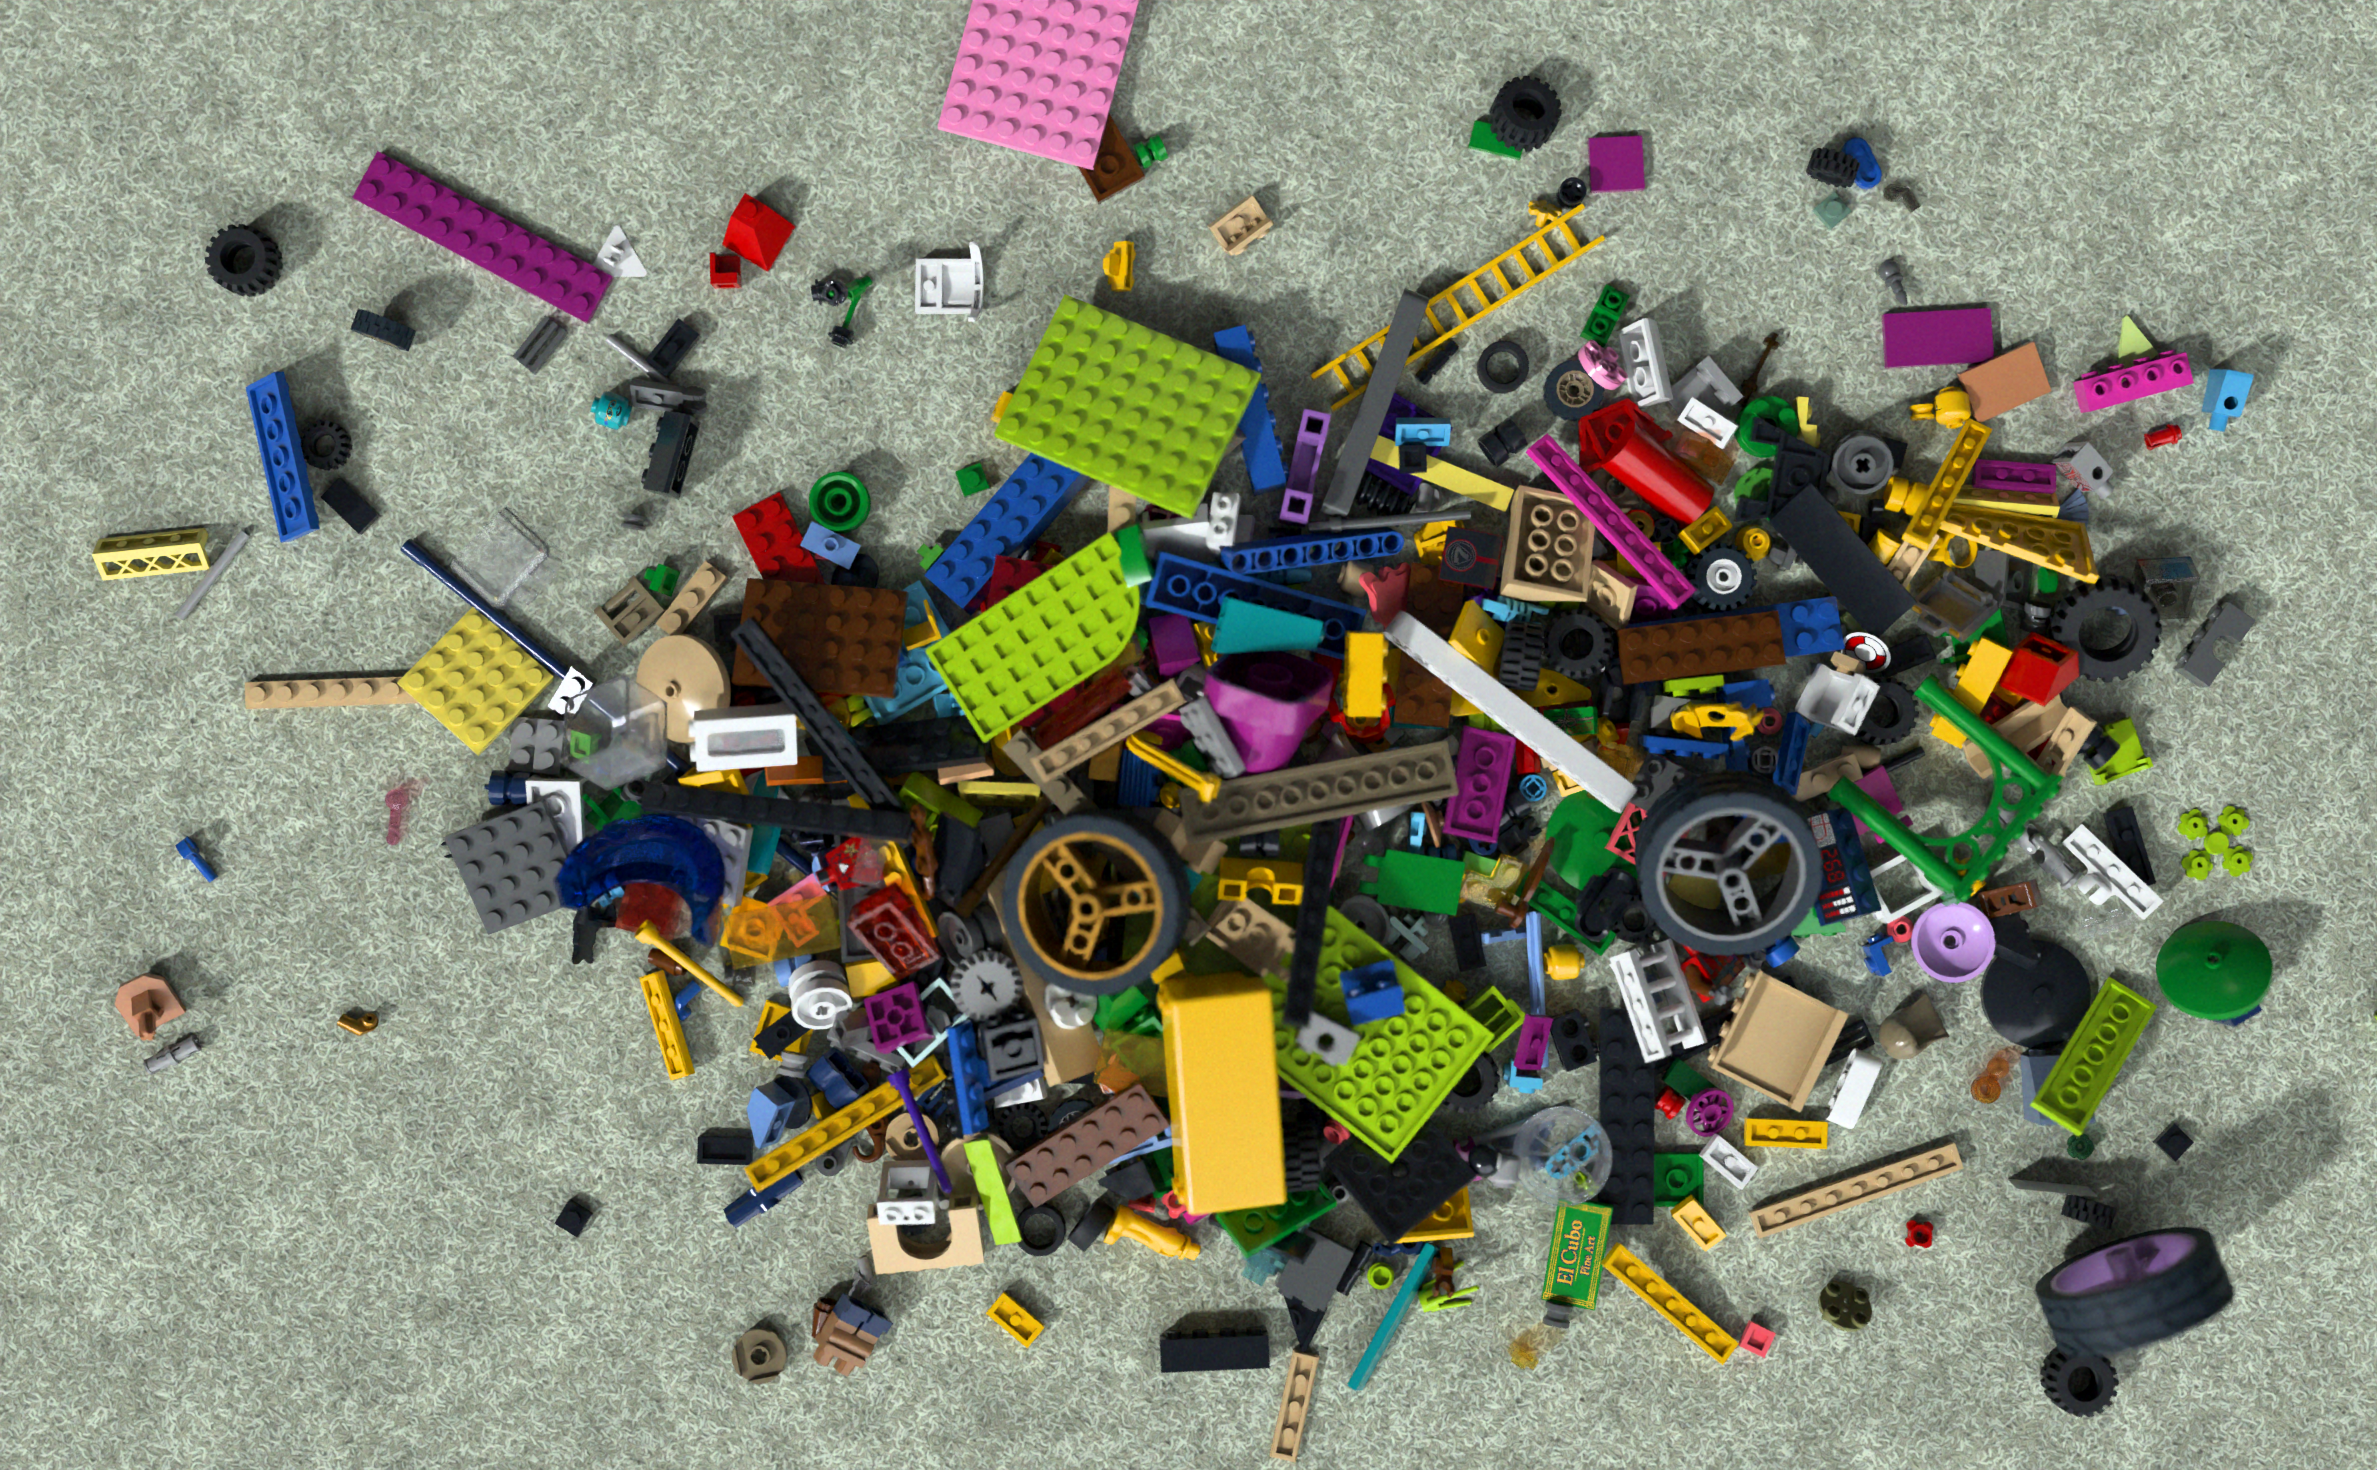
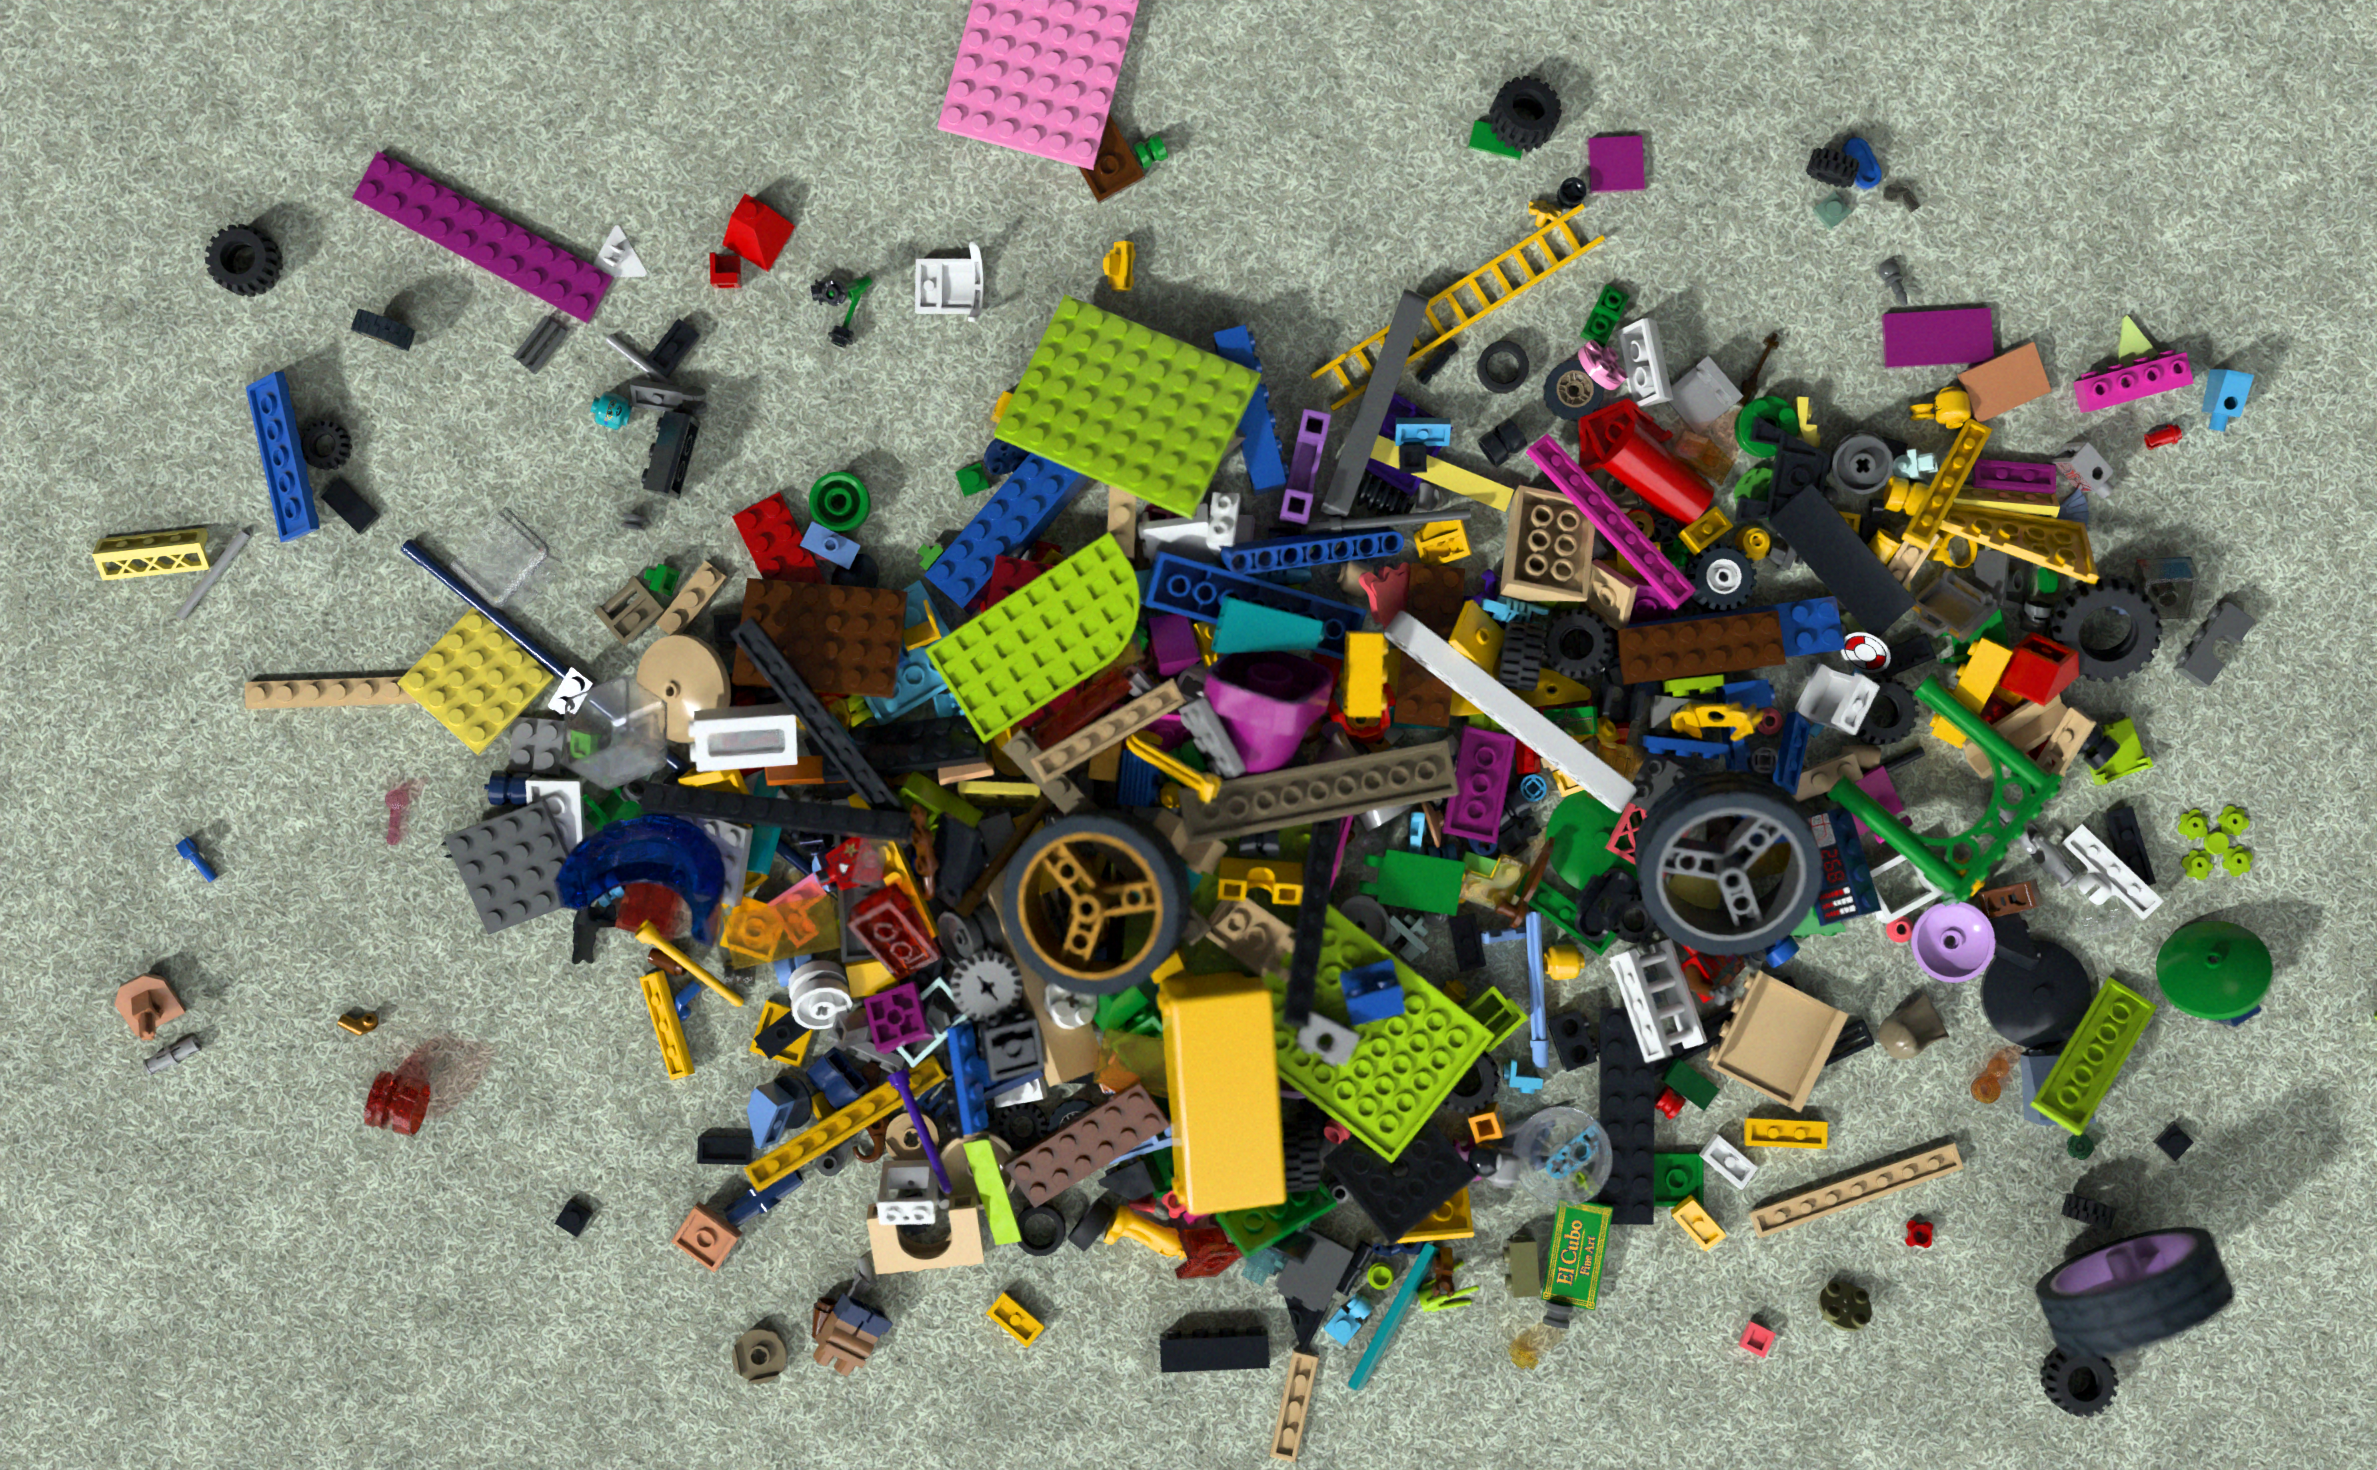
(397, 1103): none -> clear red wheel
(706, 1237): none -> nougat tile
(792, 1064): light grey wheel -> none
(1003, 457): none -> dark blue plate
(1133, 555): green slope -> none
(1206, 1253): none -> clear red bracket
(1240, 226): tan bracket -> none
(1343, 1323): none -> medium azure plate
(1470, 557): black slope -> none
(1487, 1123): none -> light orange brick
(1523, 1266): none -> olive brick
(1533, 1042): magenta plate -> none
(1669, 1303): yellow plate -> none
(1708, 423): white plate -> none
(1709, 1112): magenta wheel -> none
(1847, 664): tan plate -> none
(1853, 1088): white beam -> none
(1875, 958): blue bracket -> none
(1916, 465): none -> light aqua hips
(2052, 1187): white sticker -> none

